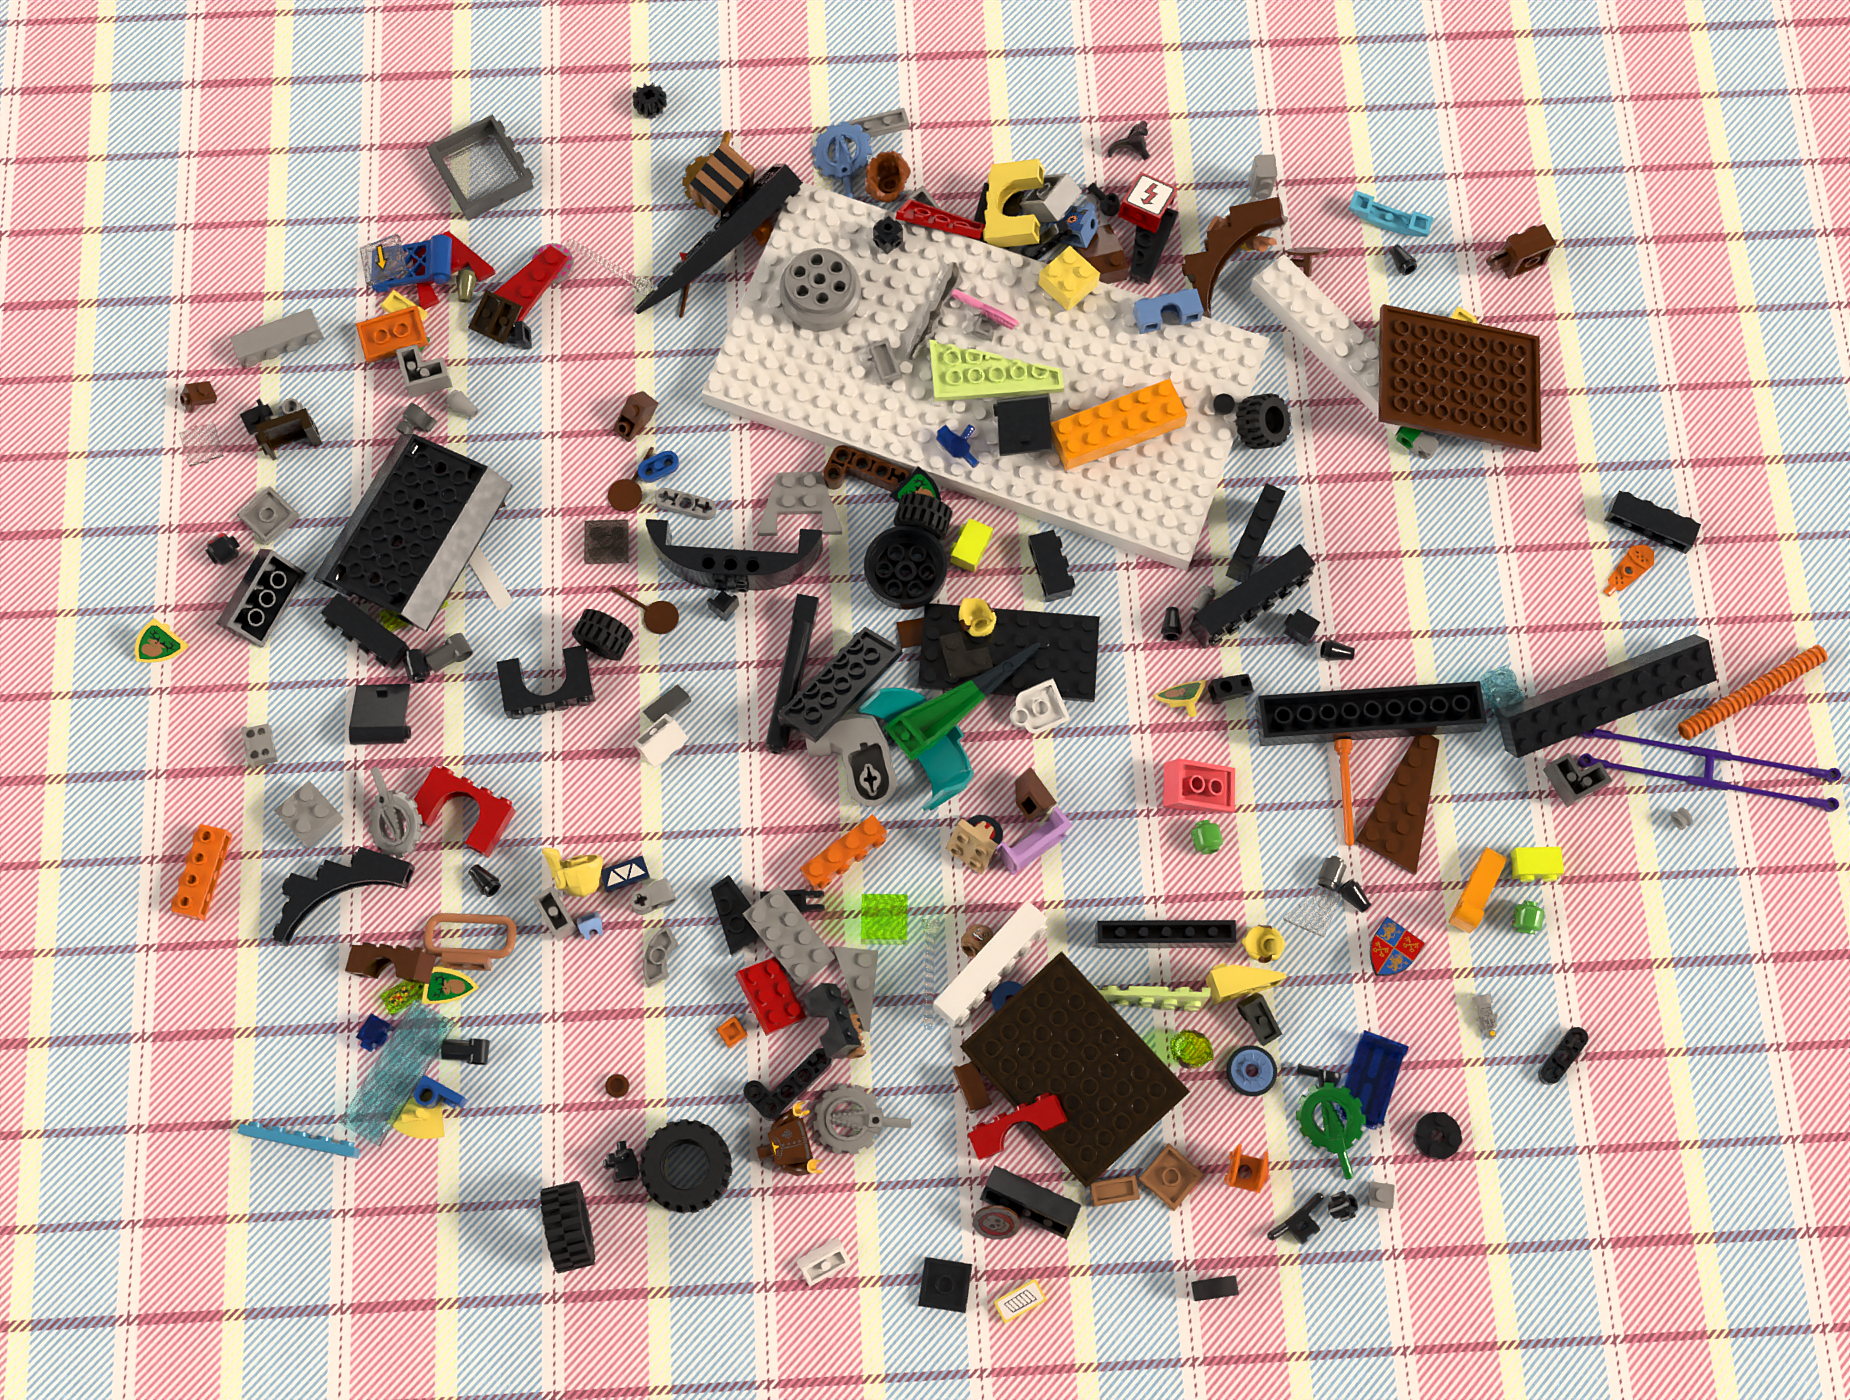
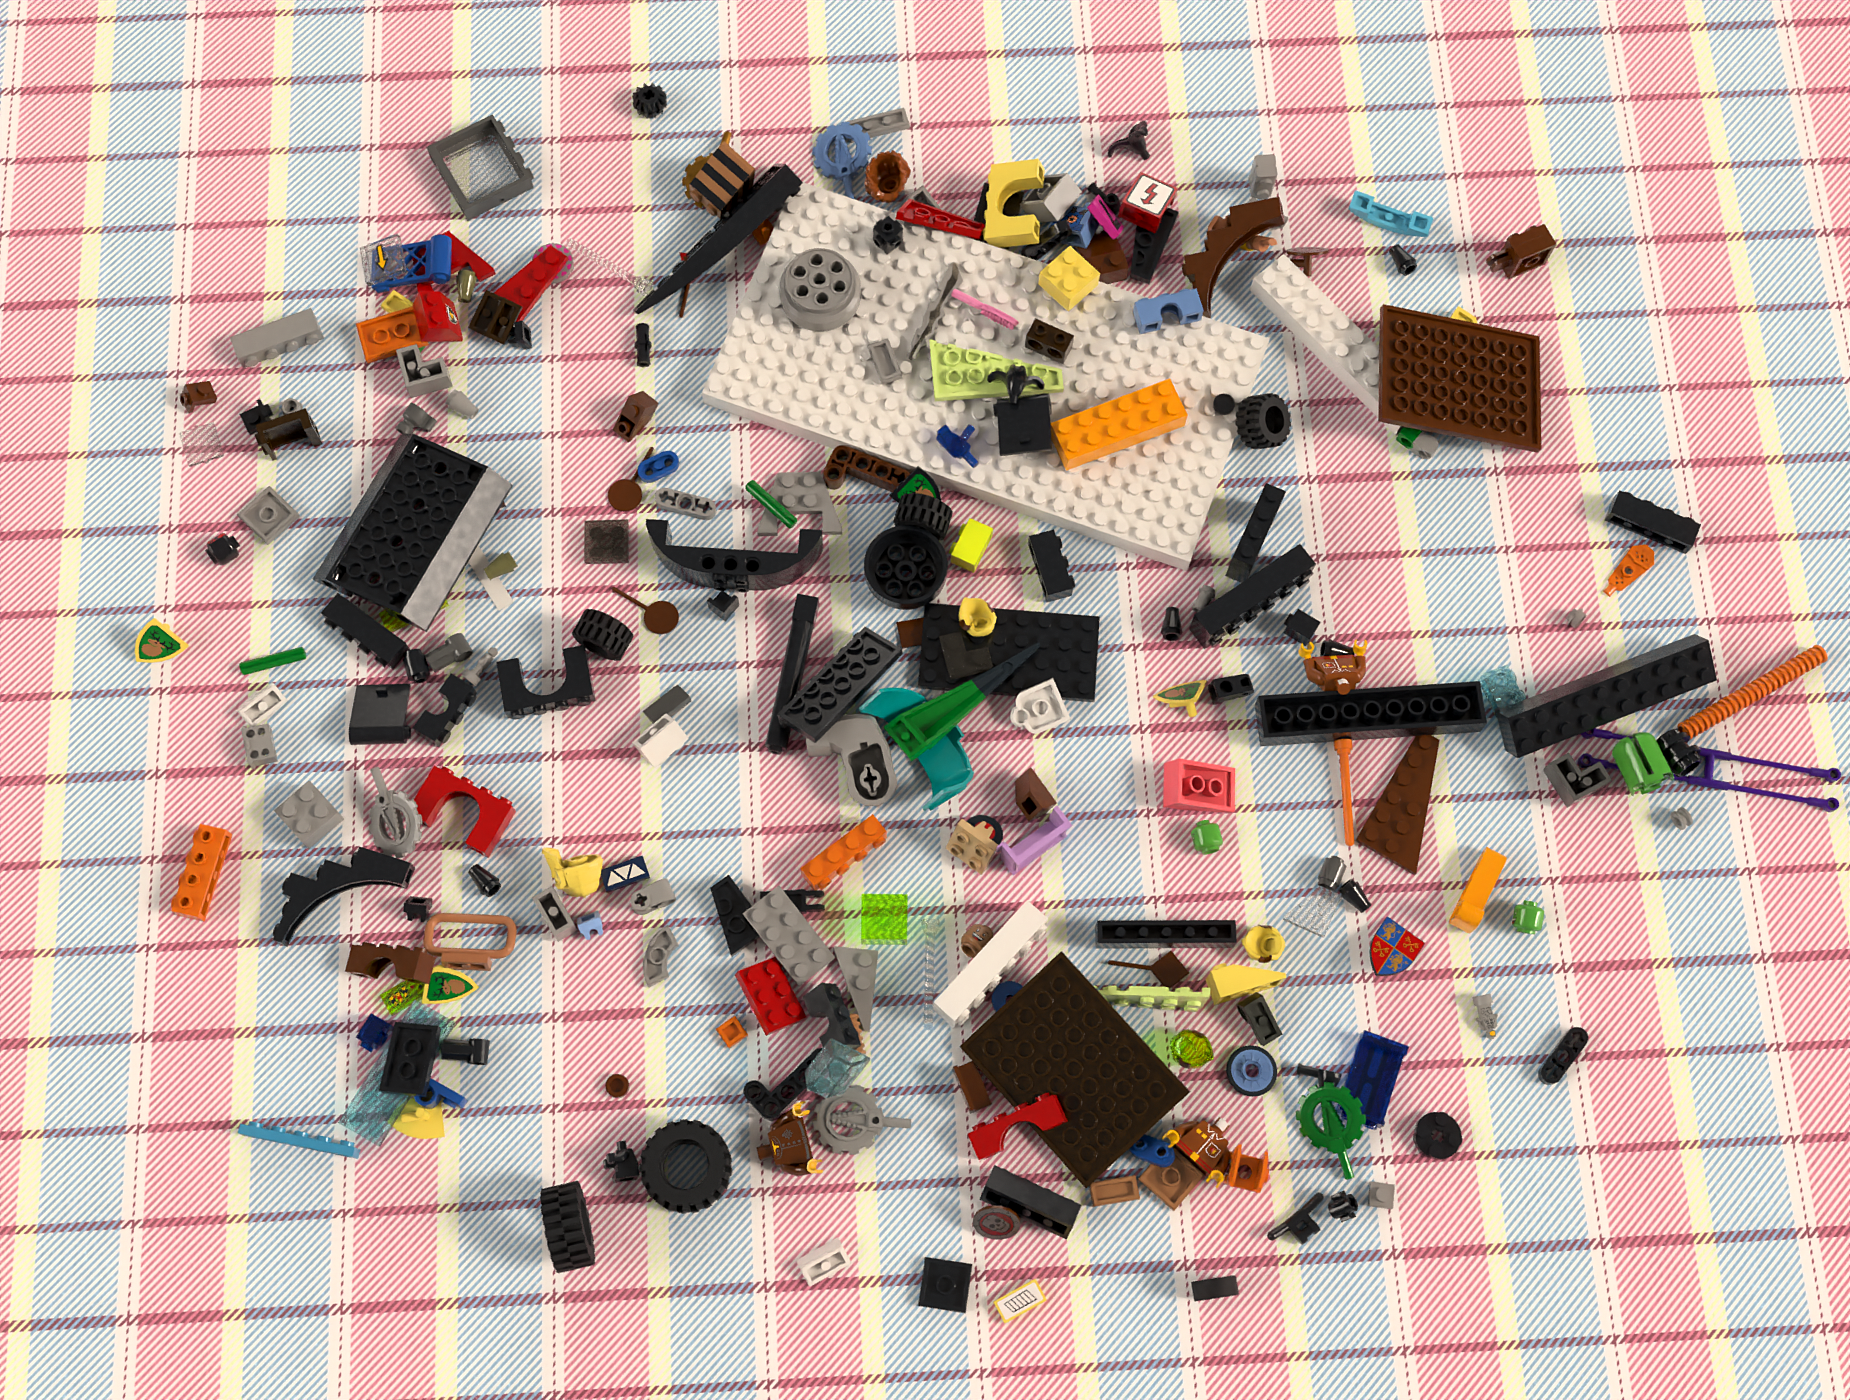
(261, 597): black slope -> none
(261, 705): none -> white slope
(272, 660): none -> green axle
(410, 1059): none -> black plate
(417, 905): none -> black tile
(436, 317): none -> red slope
(437, 727): none -> black arch
(473, 674): none -> light grey piece
(501, 565): none -> olive cone
(643, 345): none -> black pin
(771, 504): none -> green axle
(834, 1069): none -> clear light blue slope
(983, 328): light grey tile -> none
(1015, 381): none -> black piece
(1049, 341): none -> dark brown brick
(1105, 217): none -> dark pink tile
(1150, 1151): none -> blue plate
(1166, 969): none -> reddish brown piece
(1203, 1146): none -> dark orange torso
(1335, 672): none -> dark orange torso
(1537, 863): neon yellow brick -> none
(1575, 617): none -> light grey plate
(1641, 763): none -> bright green cylinder
(1678, 754): none -> black piece

